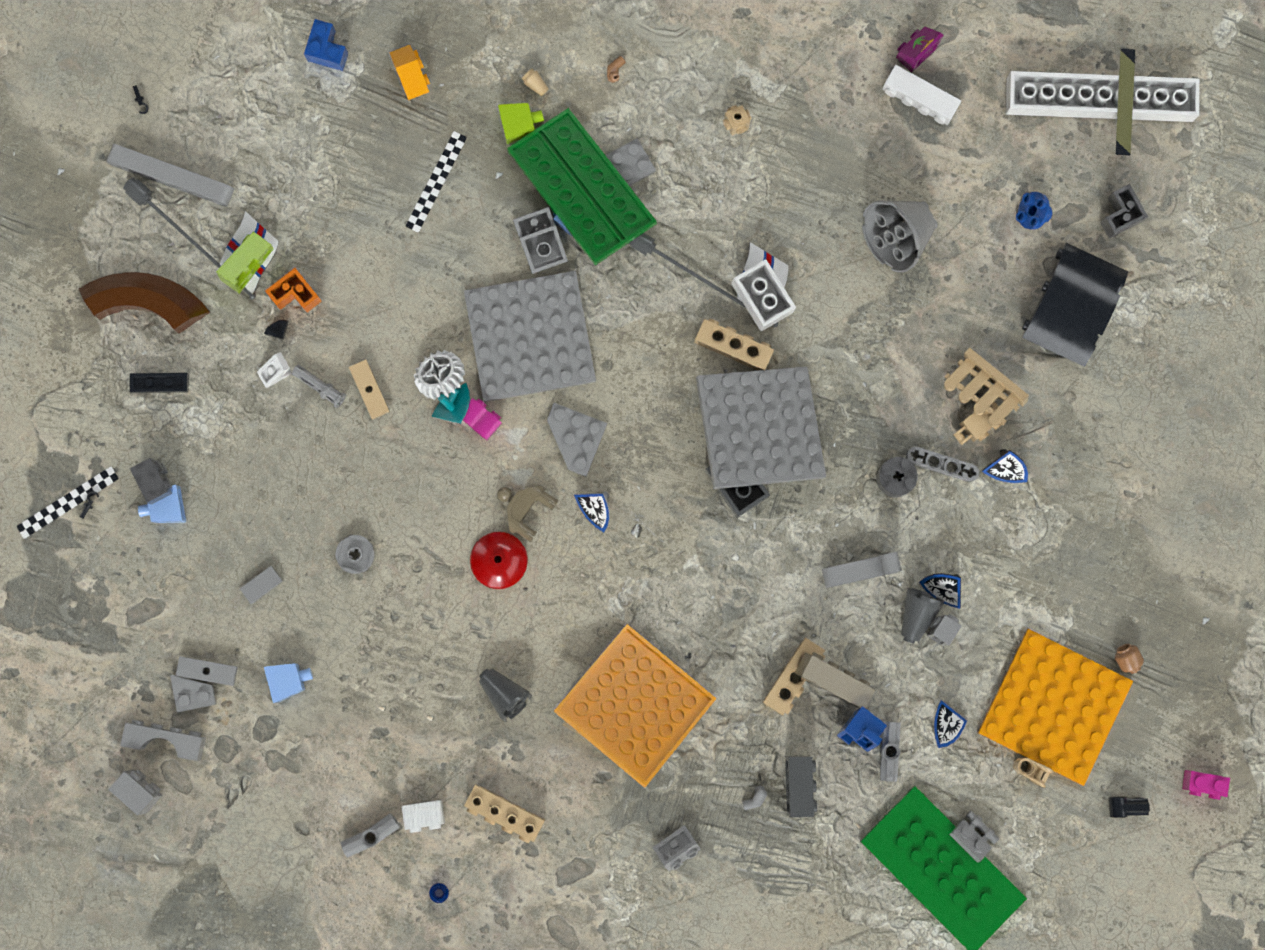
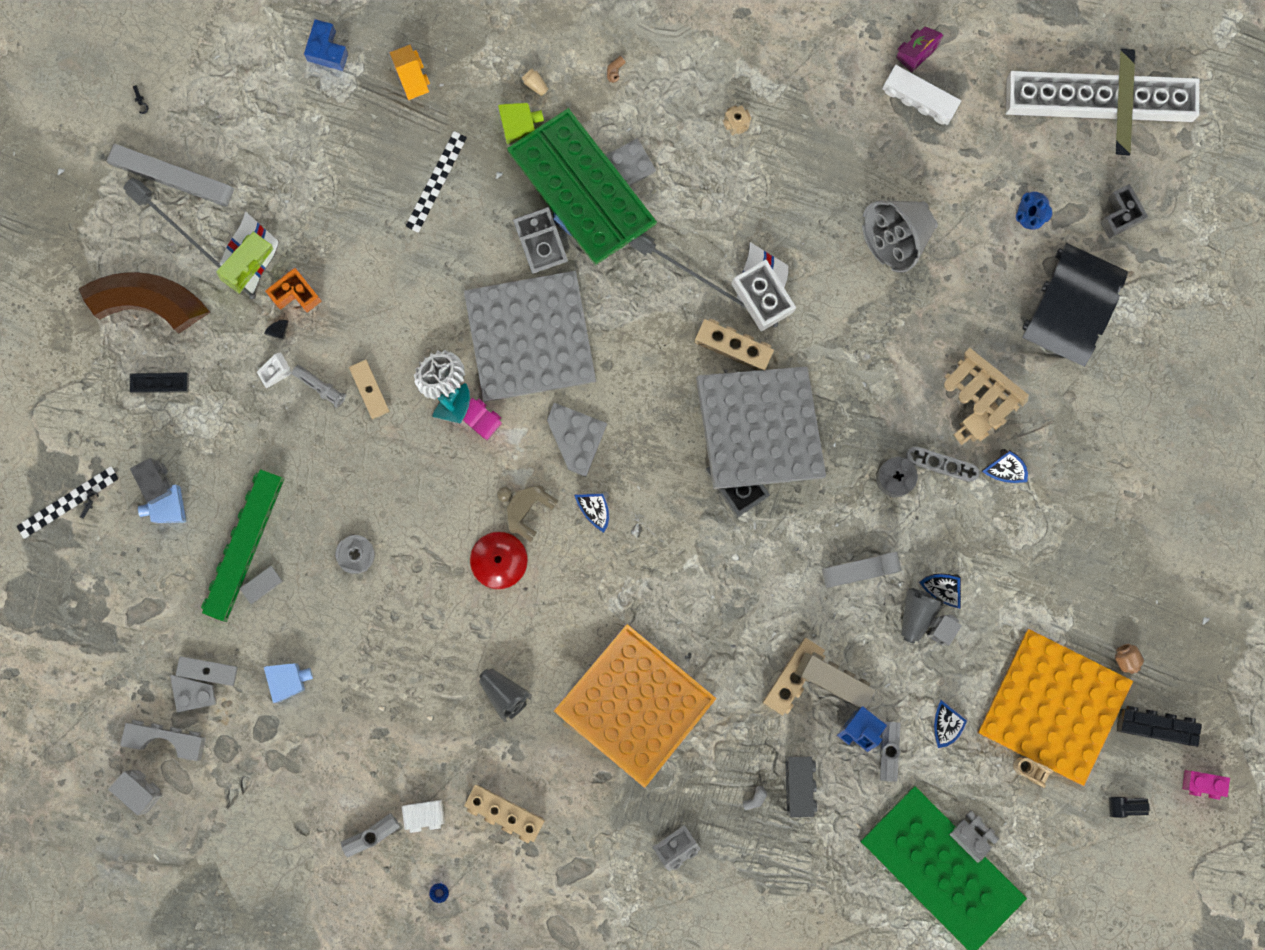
(243, 545): none -> green brick
(1159, 727): none -> black brick

